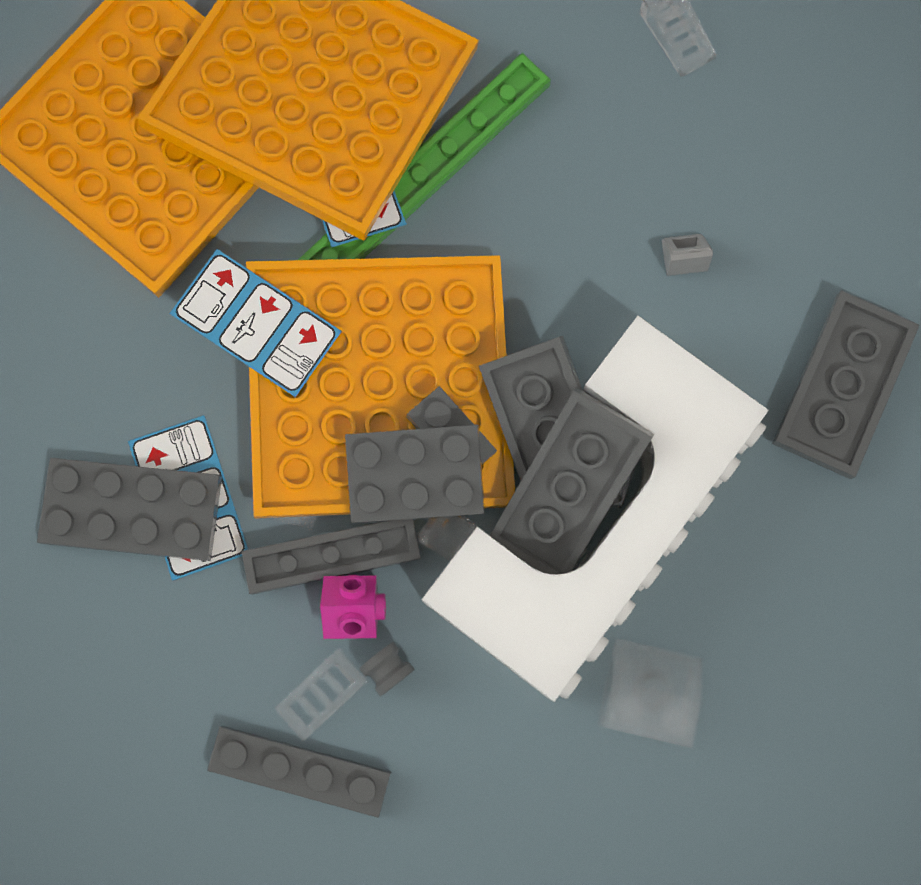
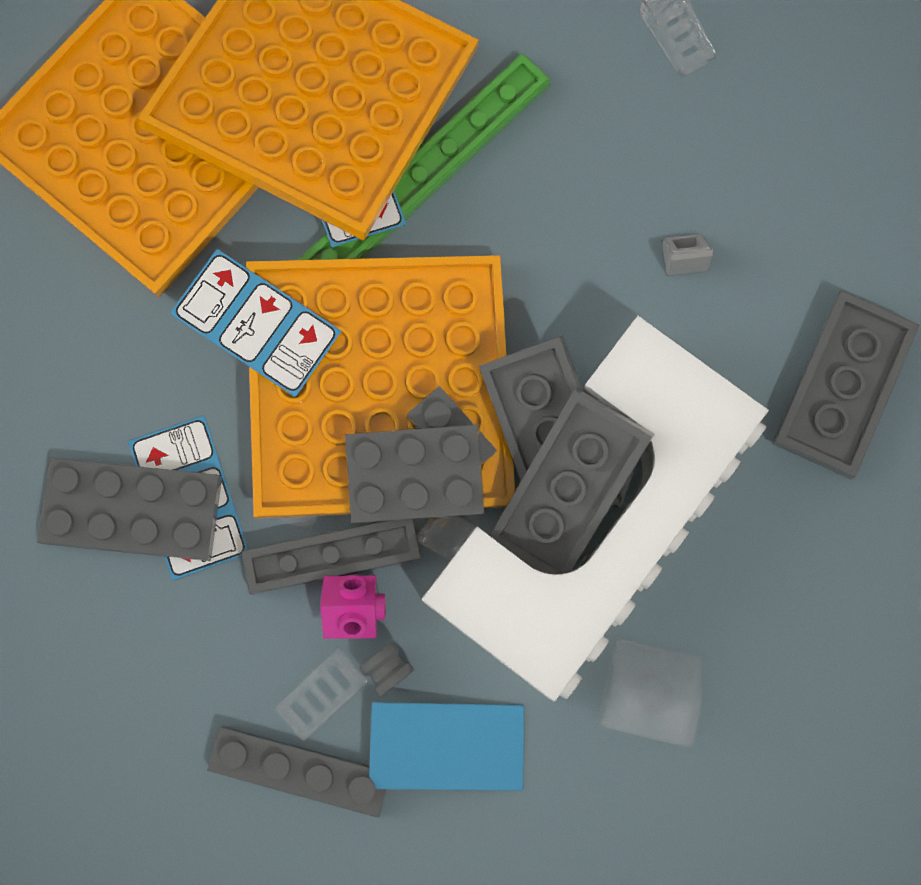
(447, 746): none -> dark azure sticker

